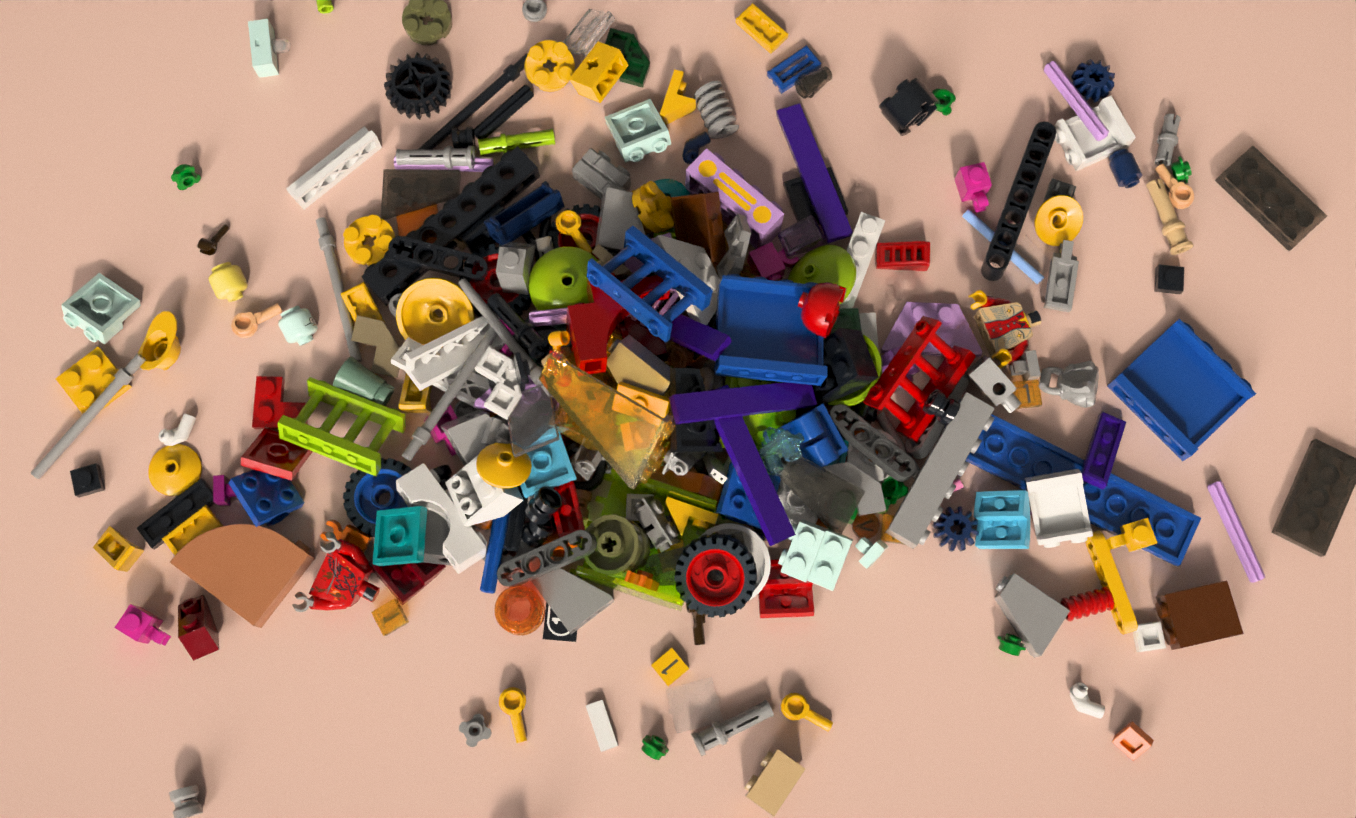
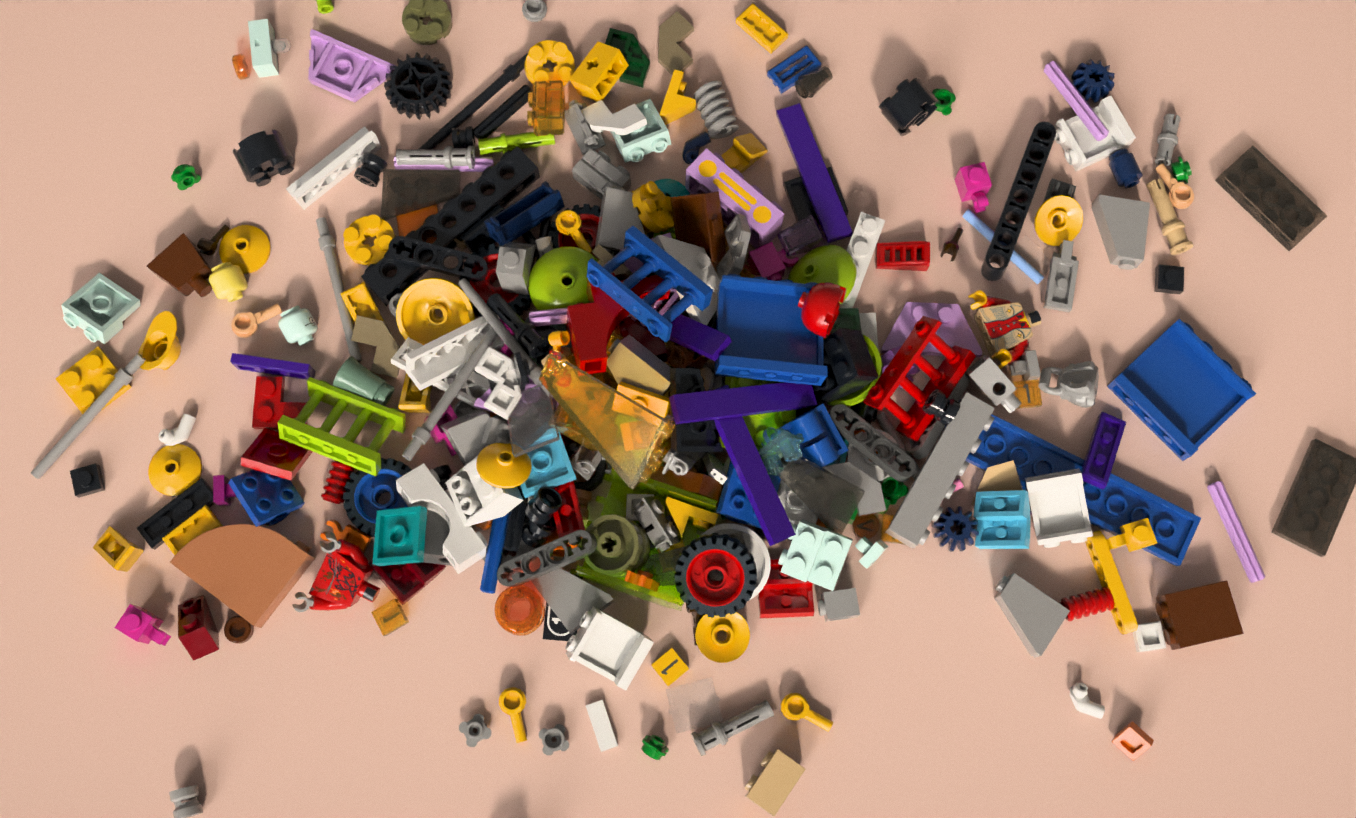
(183, 267): none -> reddish brown torso
(238, 630): none -> reddish brown tile
(240, 66): none -> clear orange tile
(253, 255): none -> yellow dish
(263, 157): none -> black brick
(272, 366): none -> dark purple tile
(336, 482): none -> red piece
(344, 68): none -> lavender wing
(370, 170): none -> black wheel
(546, 736): none -> light grey plate
(547, 108): none -> clear yellow brick
(582, 133): none -> light grey hinge
(588, 31): clear plate -> none
(608, 647): none -> white panel
(622, 122): none -> white tile
(671, 34): none -> dark tan tile
(736, 637): none -> yellow dish
(744, 152): none -> yellow slope
(839, 604): none -> light grey brick
(951, 247): none -> dark brown hand
(1000, 478): none -> tan sticker
(1011, 644): green plate -> none
(1122, 229): none -> light grey slope

